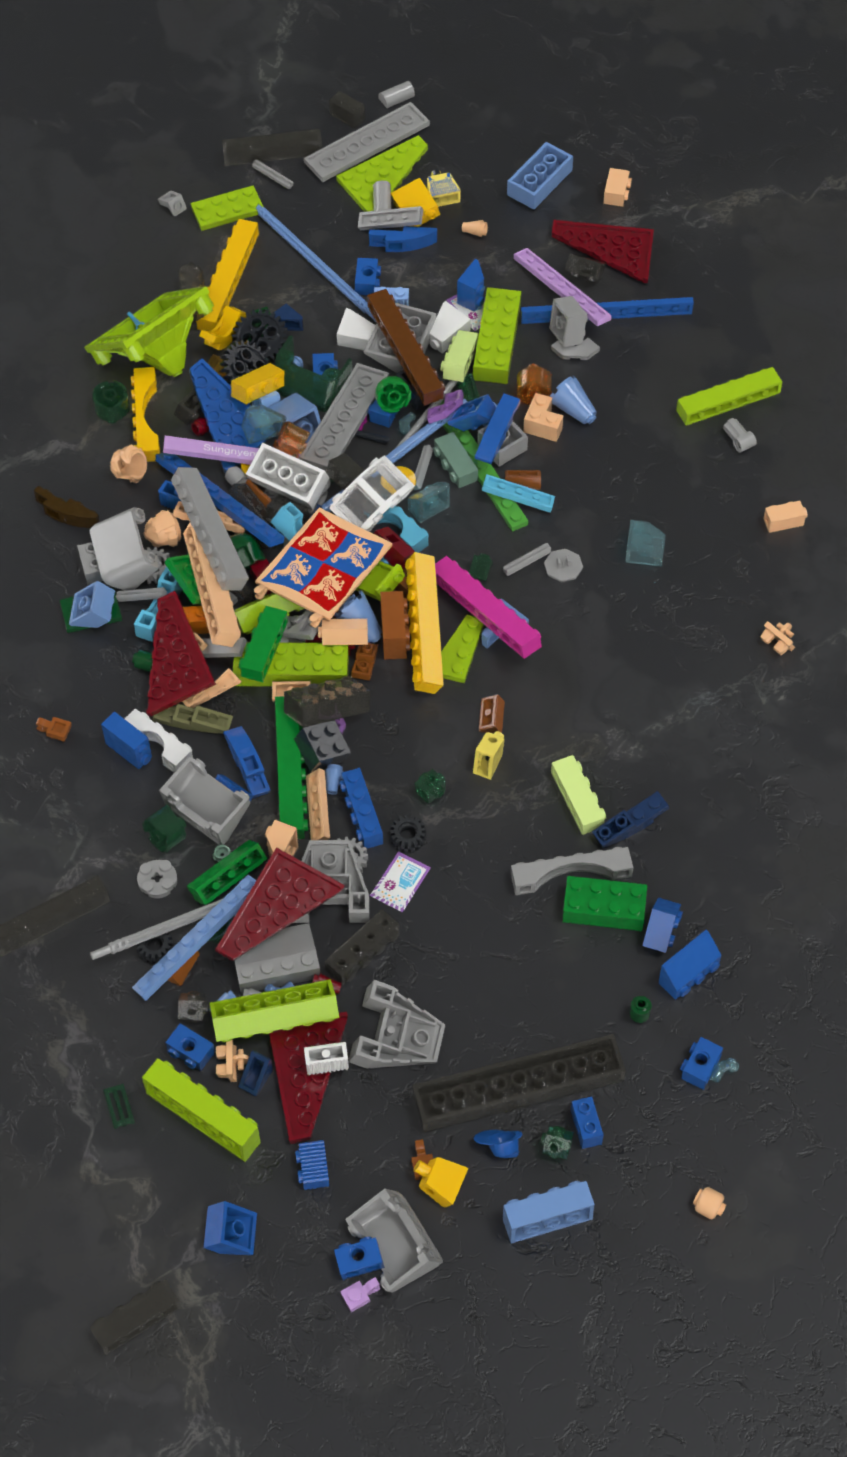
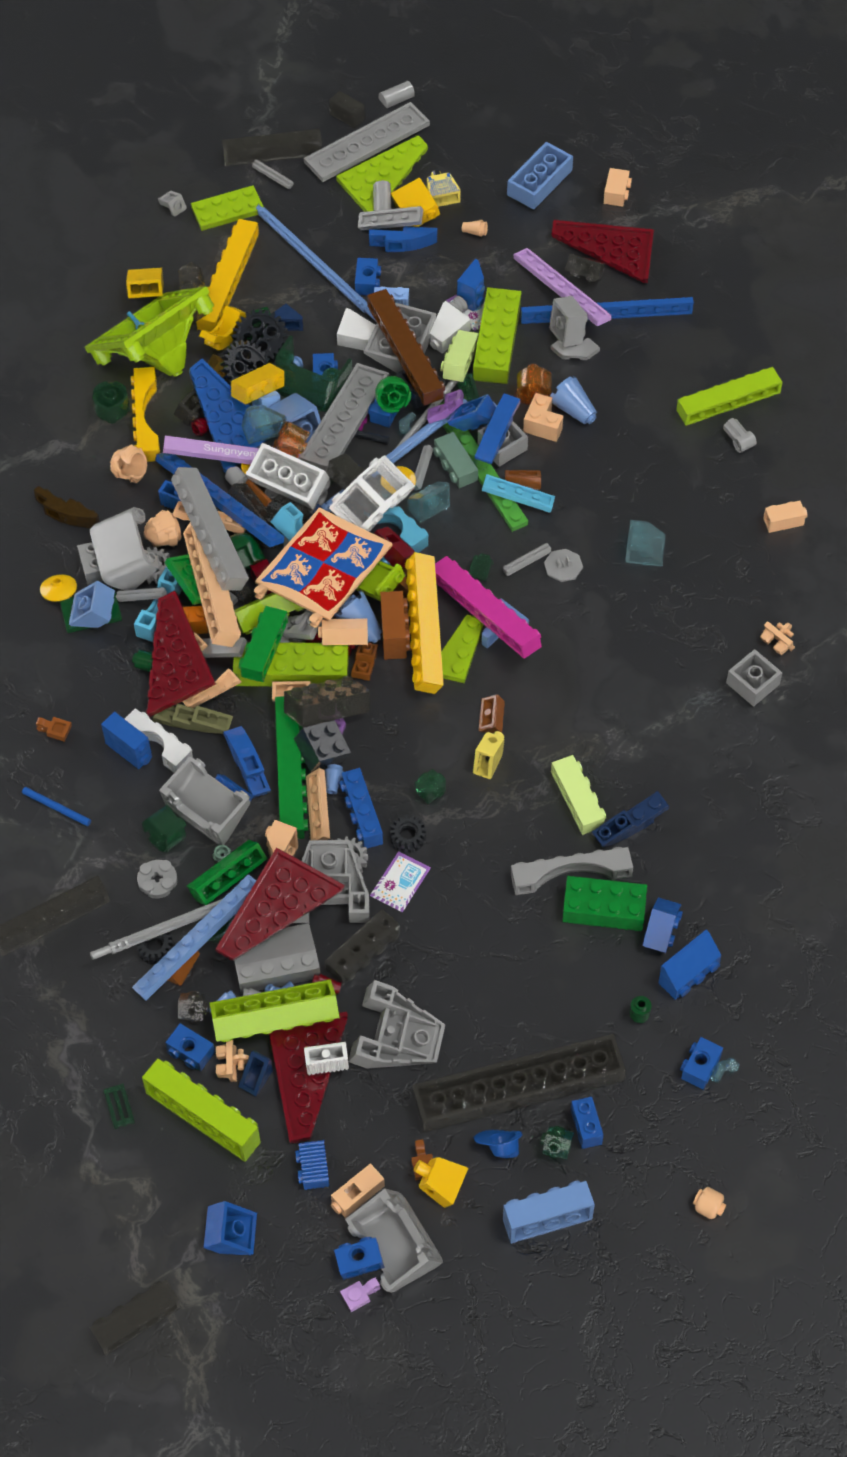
(56, 806): none -> blue bar
(58, 588): none -> yellow dish
(145, 282): none -> yellow brick
(357, 1191): none -> light nougat brick
(459, 303): none -> light grey wheel
(754, 677): none -> light grey brick

